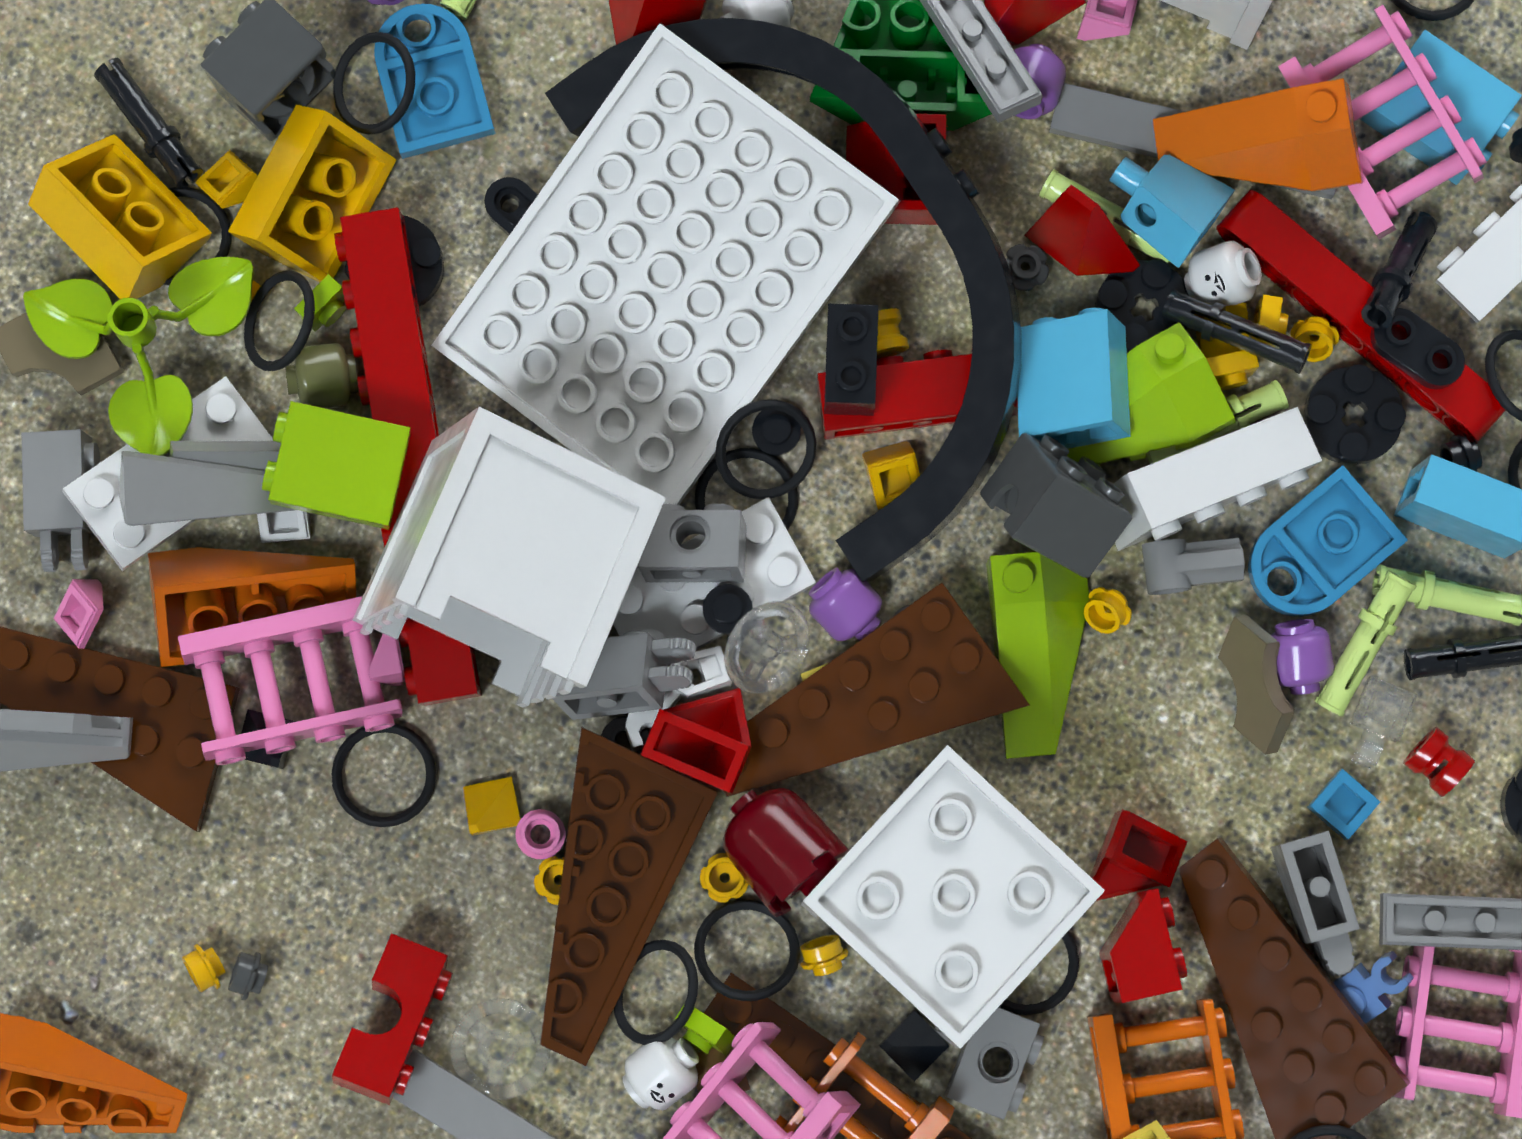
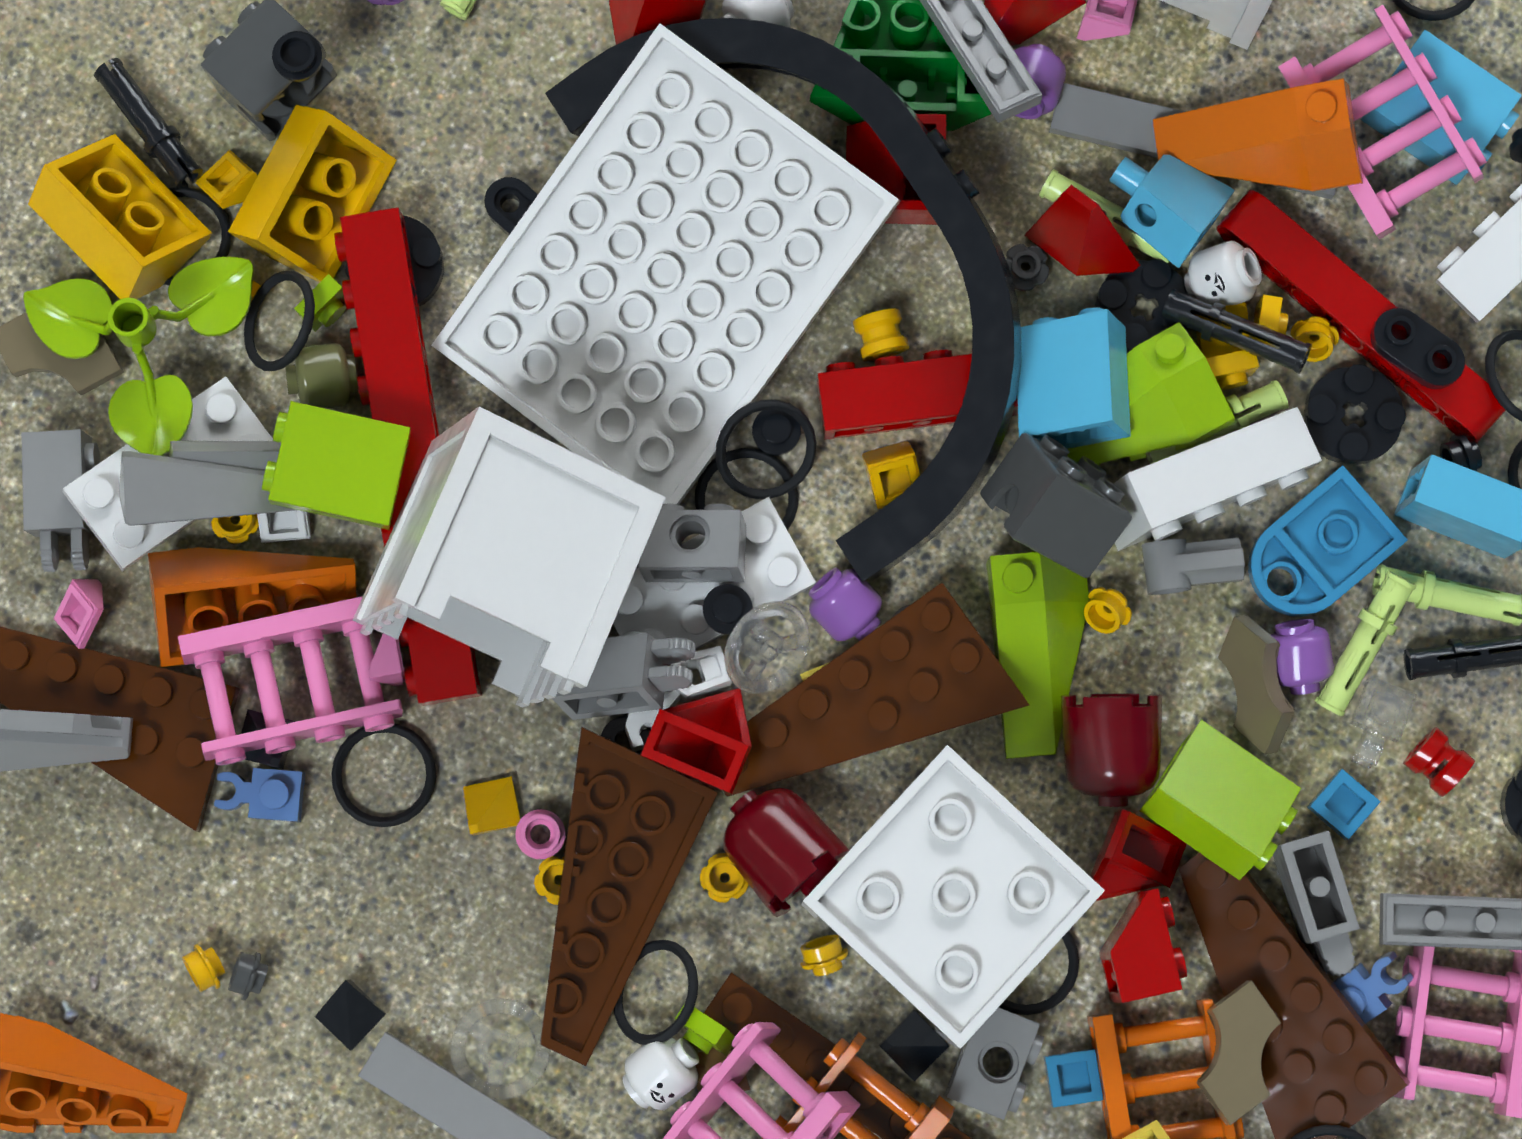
(238, 532): none -> yellow plate
(270, 794): none -> medium blue plate
(297, 56): none -> black plate
(339, 76): black tyre -> none
(350, 1014): none -> black slope
(378, 1062): red arch -> none
(448, 90): dark azure plate -> none
(715, 983): black tyre -> none
(851, 359): black brick -> none
(1073, 1078): none -> dark azure plate
(1112, 745): none -> dark red cylinder
(1222, 801): none -> lime brick
(1235, 1074): none -> dark tan tile
(1393, 281): black pin -> none

